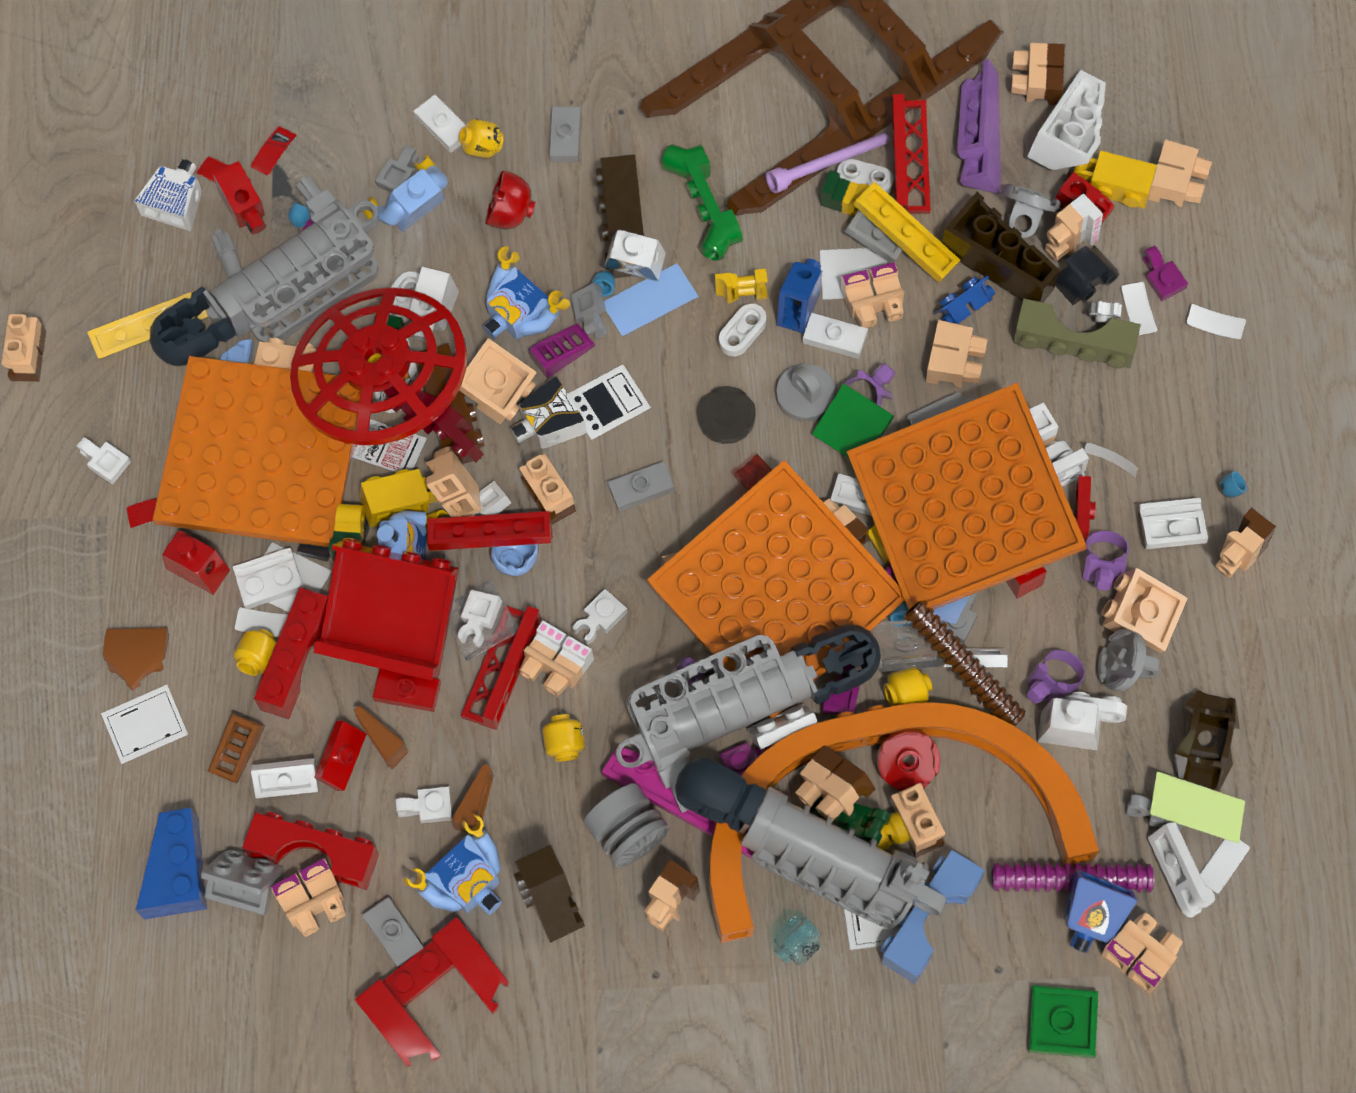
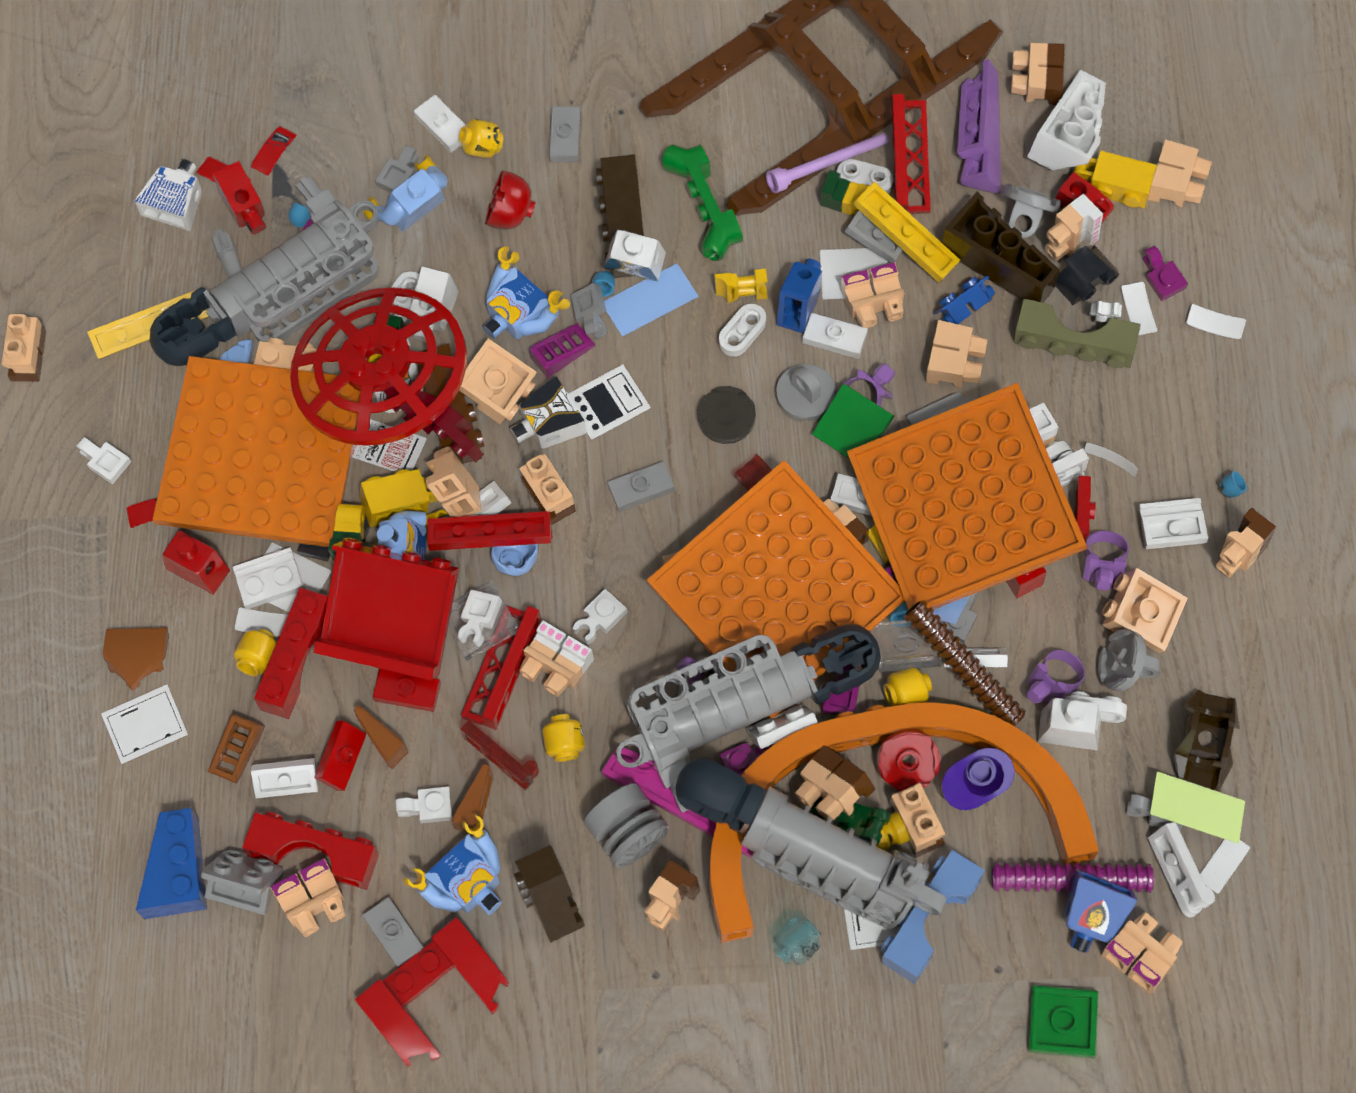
(521, 774): none -> clear red hinge
(977, 778): none -> dark purple piece

